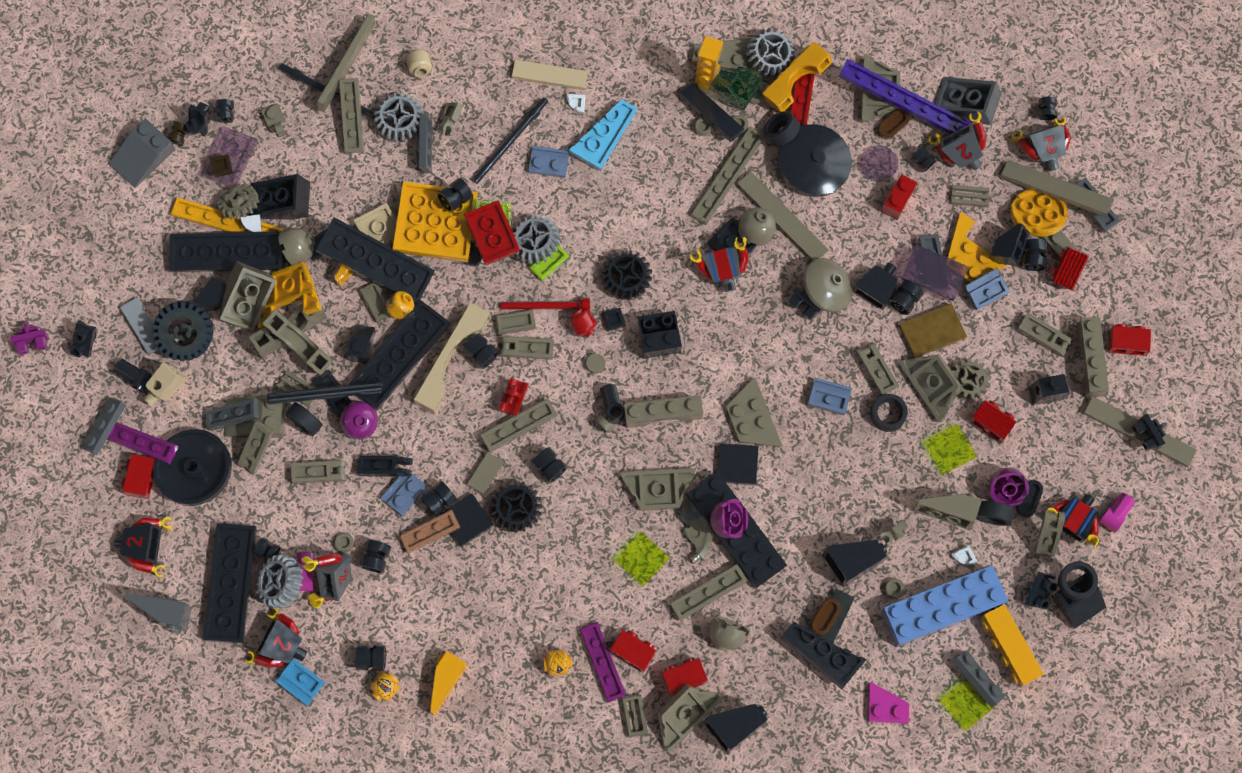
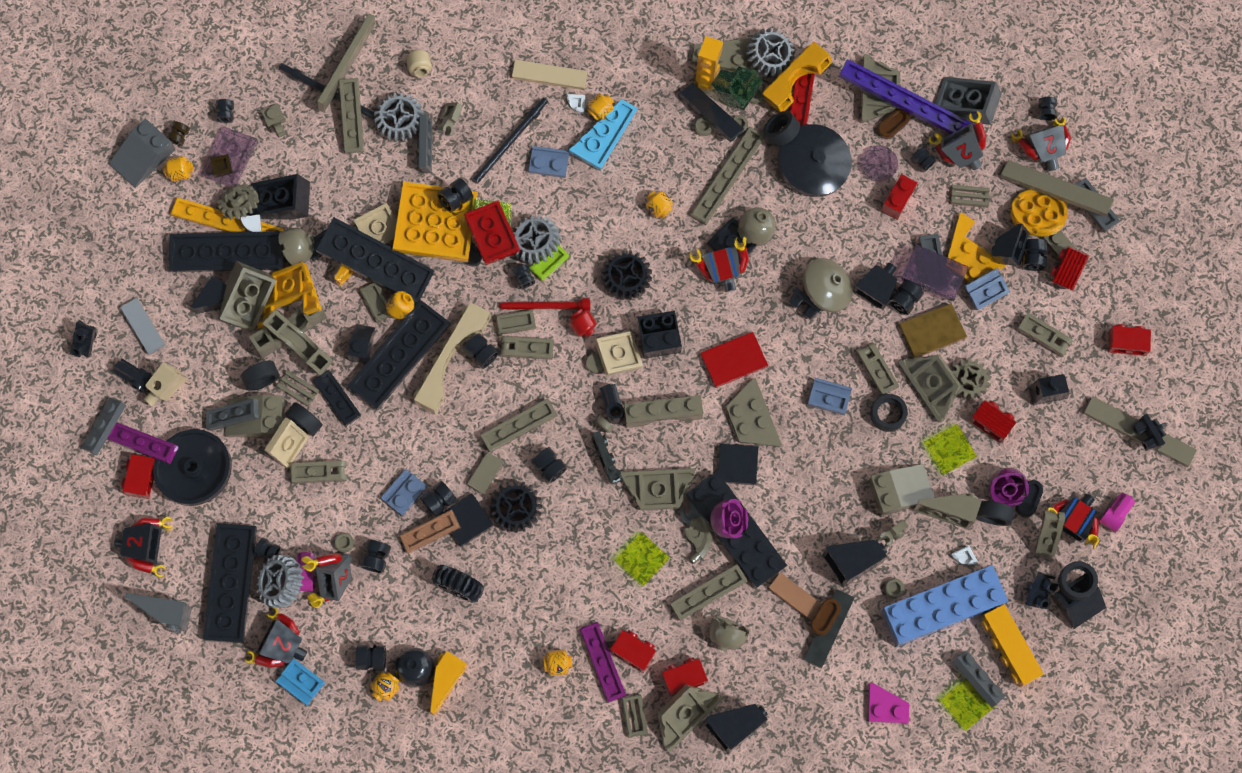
(27, 336): magenta hips -> none
(165, 339): wheel -> none
(178, 168): none -> light orange head
(198, 119): black hips -> none
(255, 447): dark tan plate -> none
(260, 375): none -> black tyre
(286, 443): none -> tan plate
(324, 392): black axle -> none
(358, 420): magenta cylinder -> none
(383, 466): black hinge -> none
(414, 667): none -> black cylinder
(457, 583): none -> black gear
(513, 397): red hips -> none
(523, 276): none -> black wheel
(600, 106): none -> light orange head
(606, 458): none -> pearl dark grey hinge
(614, 319): black tile -> none
(618, 353): none -> tan plate
(659, 204): none -> light orange head
(734, 359): none -> red tile
(784, 218): dark tan tile -> none
(795, 596): none -> nougat tile
(831, 660): black wing -> none
(900, 489): none -> dark tan slope
(1095, 371): dark tan arch -> none

